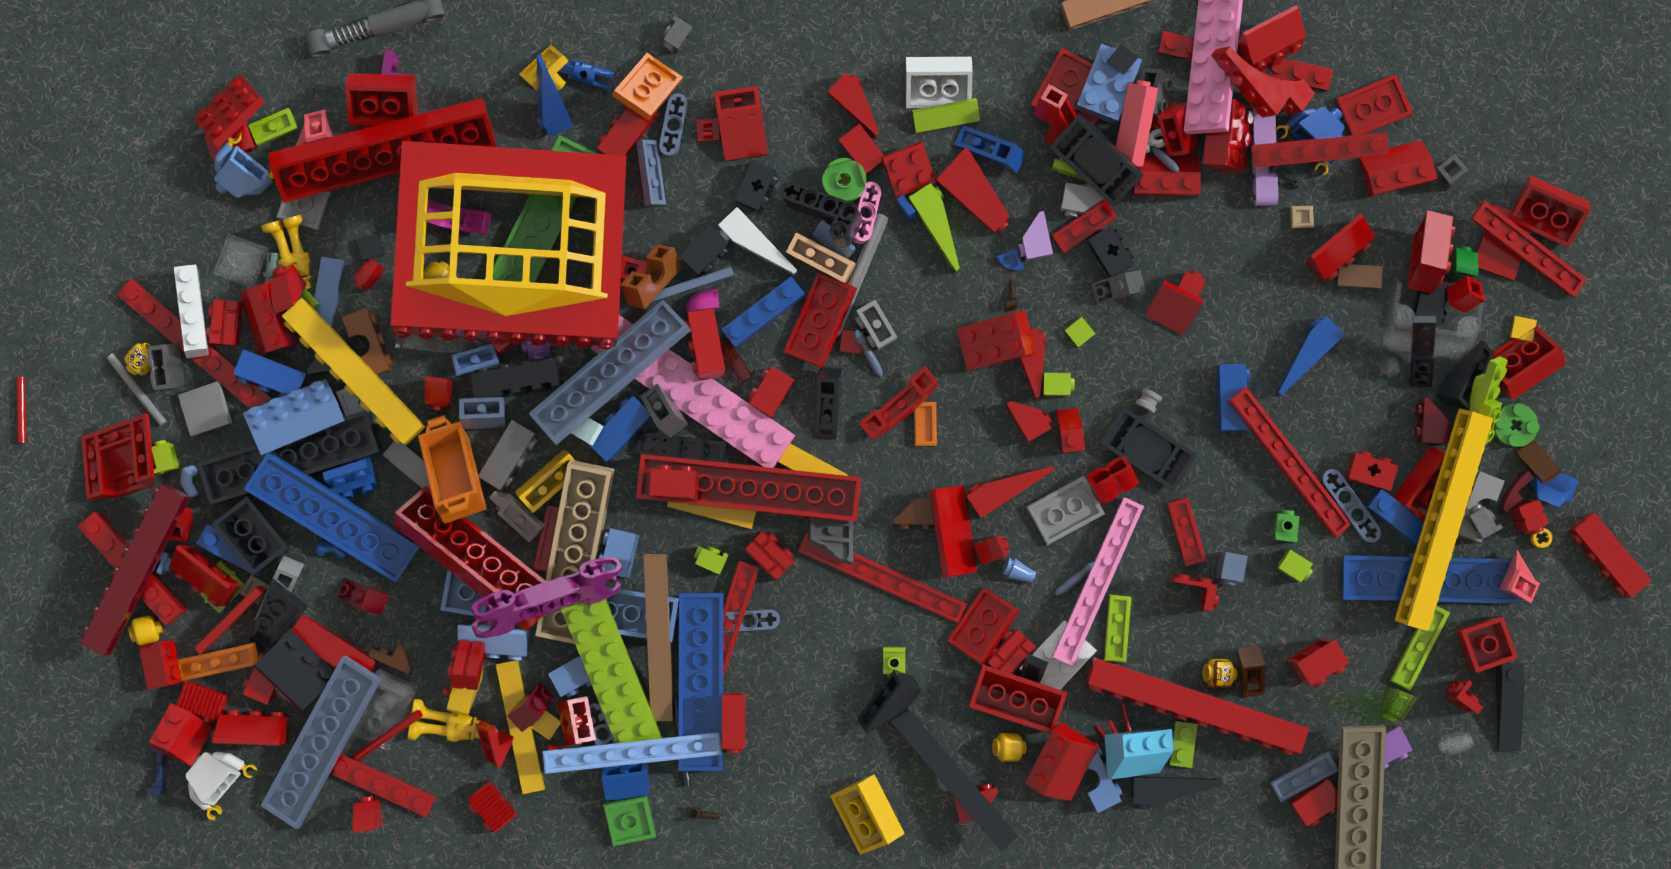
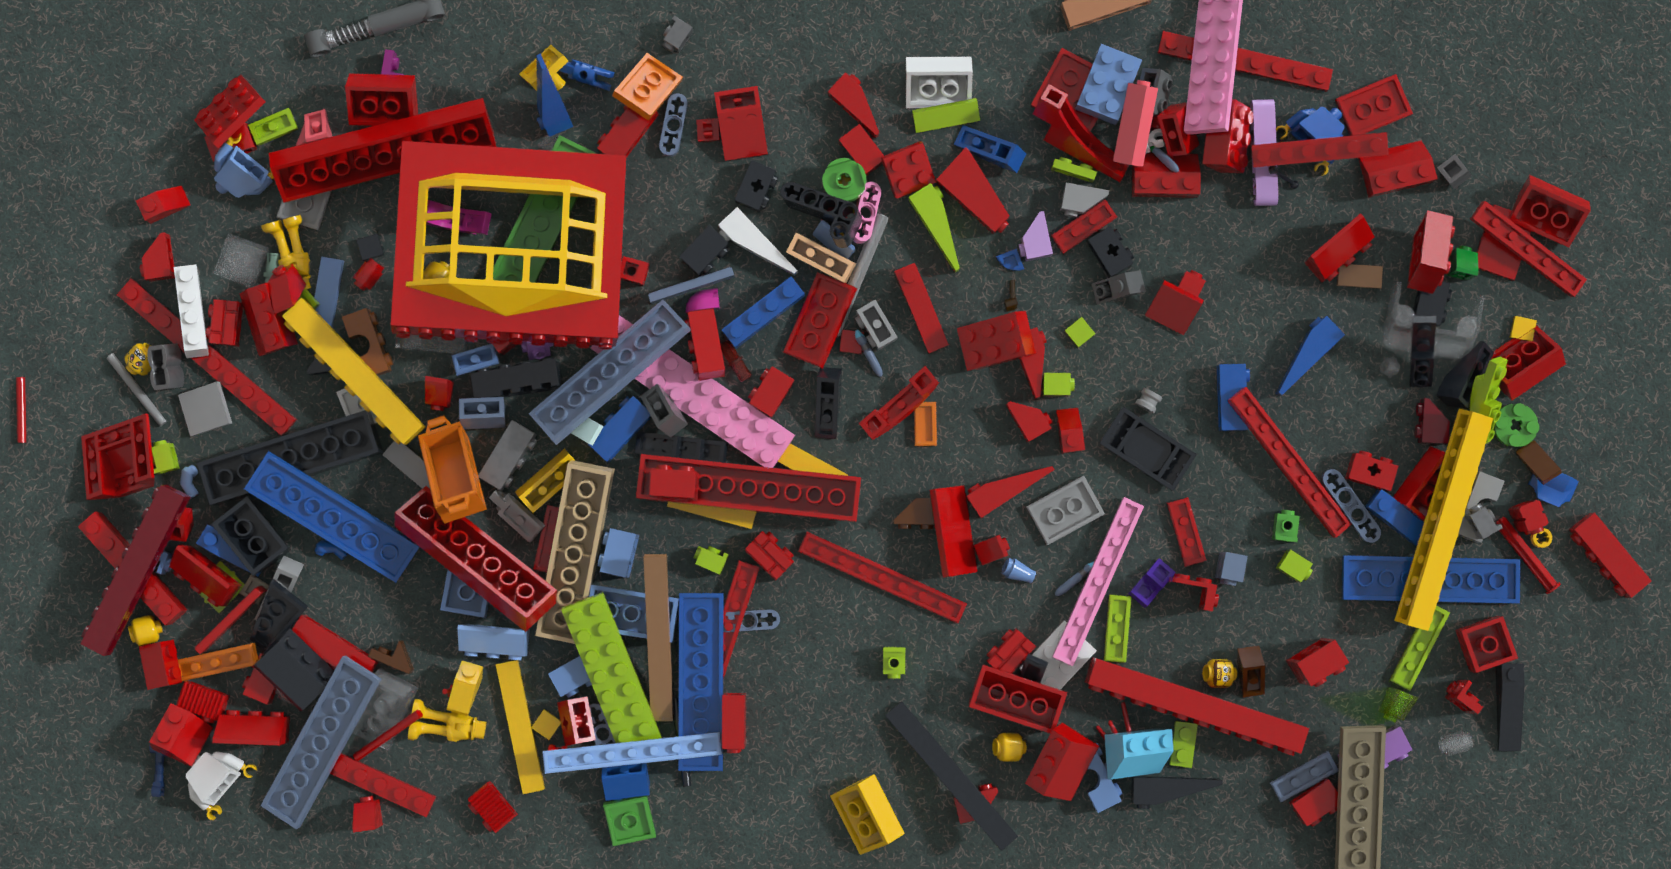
(158, 260): none -> red slope
(162, 203): none -> red slope
(268, 374): blue brick -> none
(293, 416): medium blue brick -> none
(352, 479): blue brick -> none
(362, 596): dark red slope -> none
(467, 664): red brick -> none
(494, 743): red slope -> none
(510, 608): magenta piece -> none
(531, 707): dark red slope -> none
(643, 288): dark orange arch -> none
(651, 172): sand blue plate -> none
(703, 814): dark brown hand -> none
(832, 537): dark grey wing -> none
(891, 699): black slope -> none
(910, 213): blue tile -> none
(921, 307): none -> red slope
(983, 626): red tile -> none
(1097, 160): black slope -> none
(1112, 480): red brick -> none
(1122, 59): black tile -> none
(1151, 583): none -> dark purple slope
(1262, 91): red arch -> none
(1272, 39): red slope -> none
(1301, 217): tan tile -> none
(1465, 294): red brick -> none
(1512, 496): dark red slope -> none
(1519, 580): coral slope -> none
(1527, 556): none -> red axle

